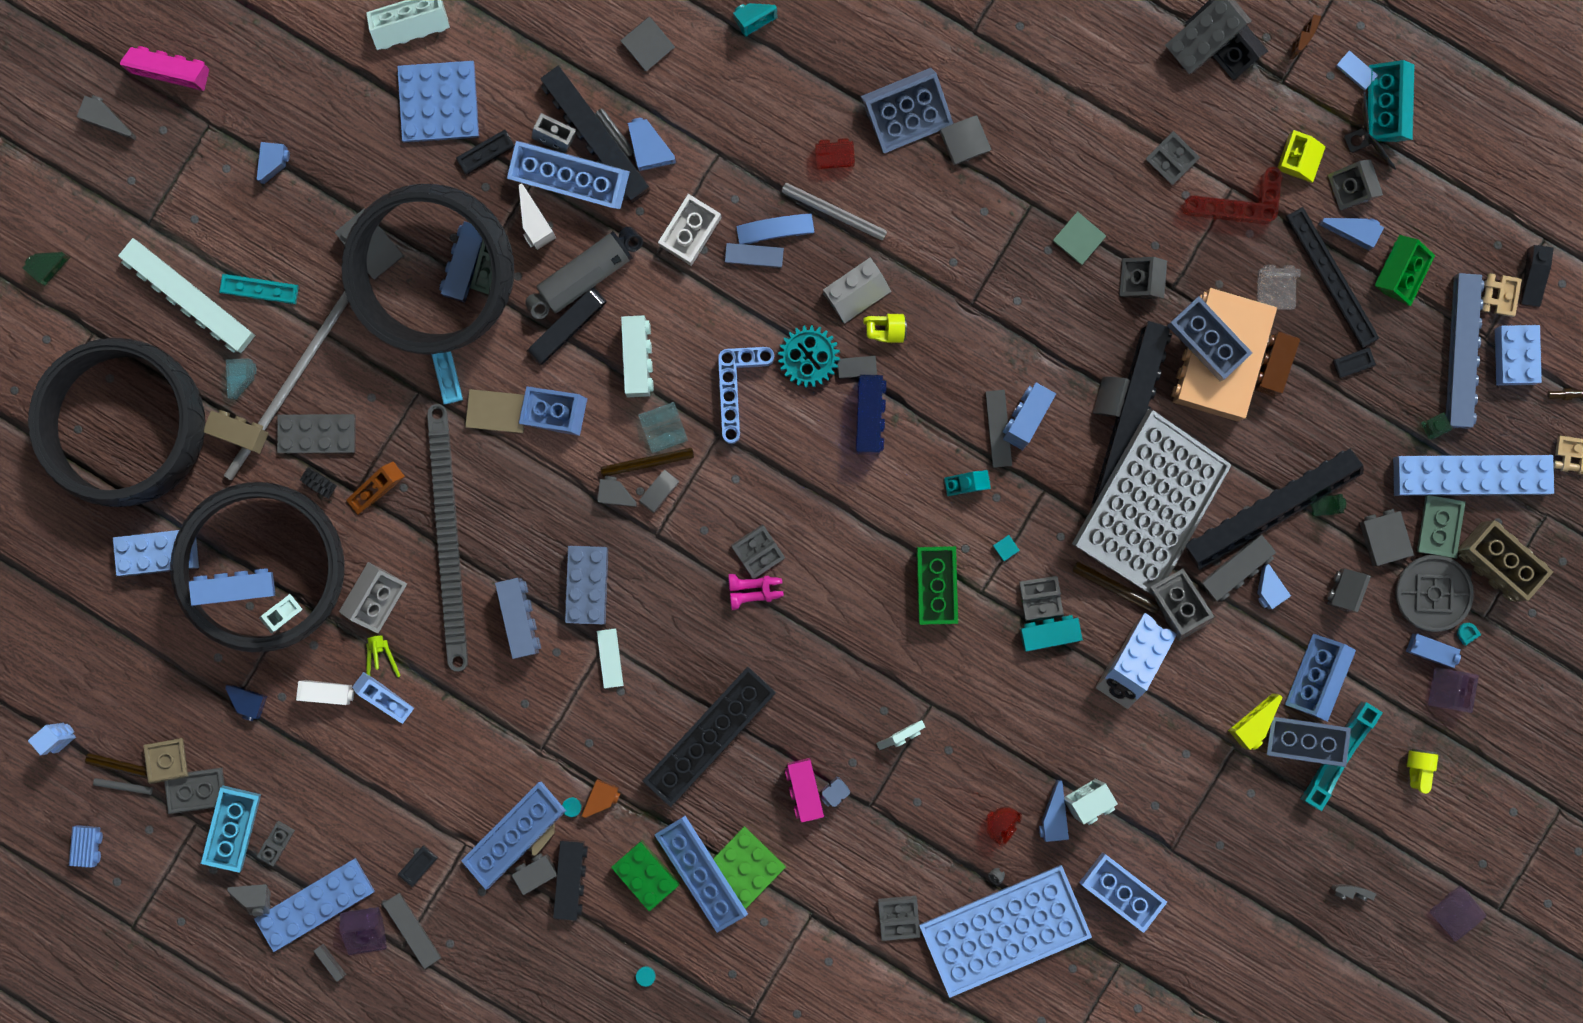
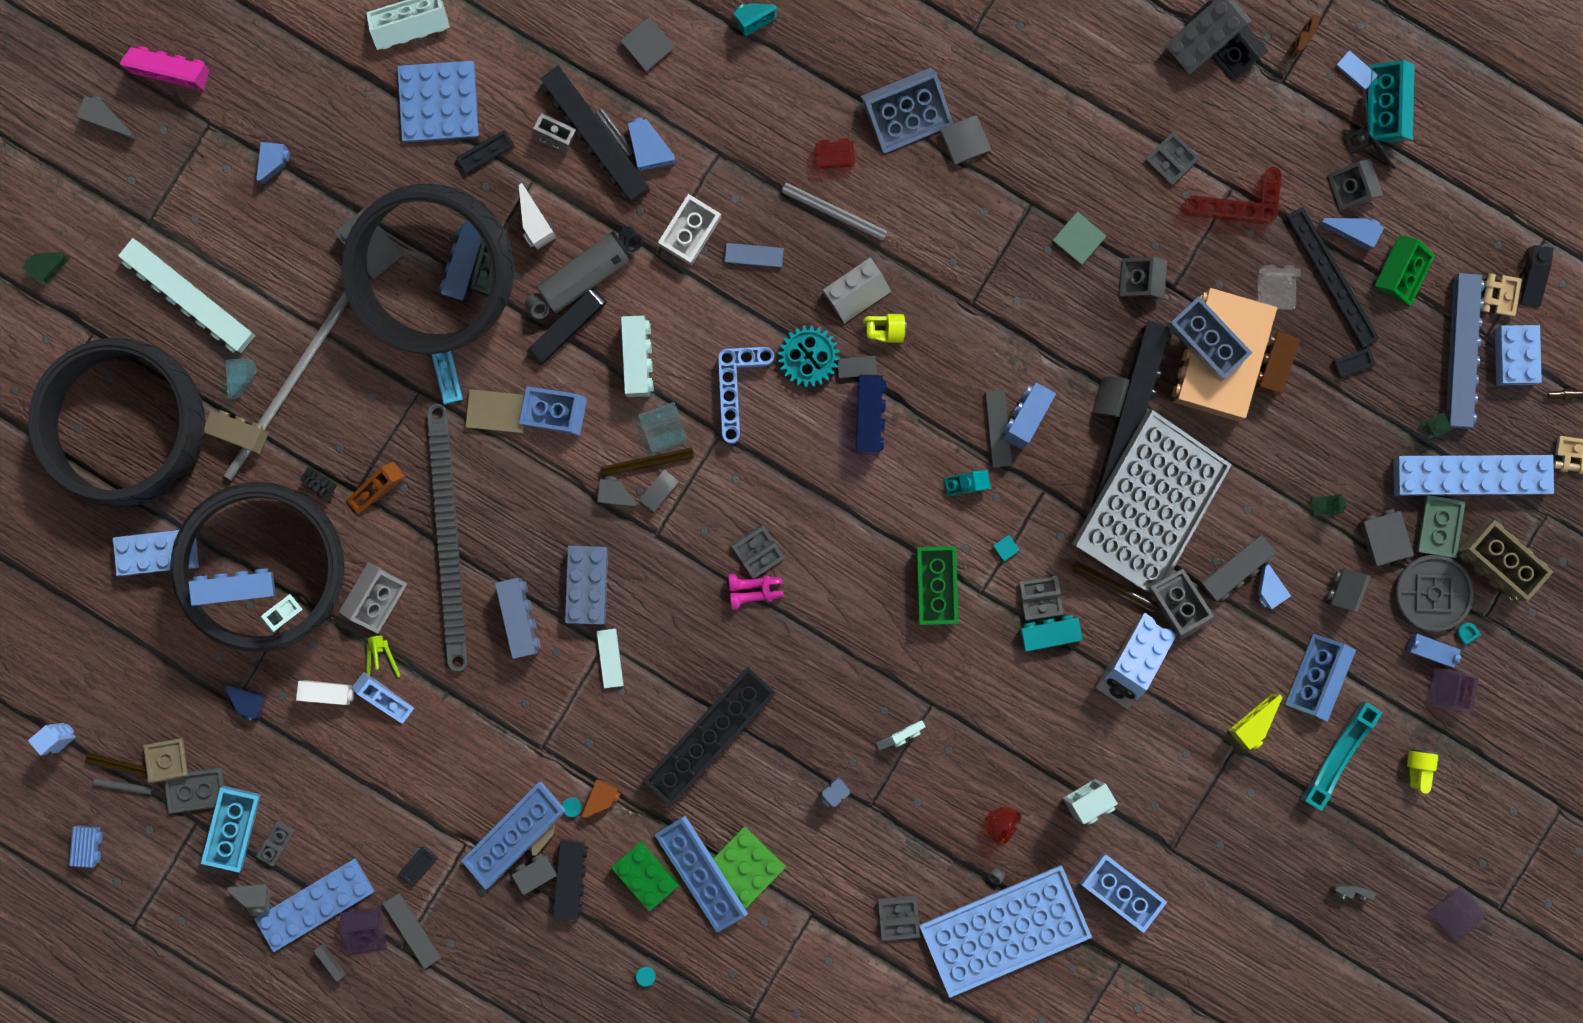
(259, 289): teal tile -> none
(316, 433): dark grey plate -> none
(568, 175): light blue brick -> none
(775, 228): medium blue slope -> none
(804, 790): dark pink brick -> none
(1054, 820): medium blue slope -> none
(1274, 509): black brick -> none
(1301, 156): neon yellow slope -> none
(1309, 741): sand blue brick -> none

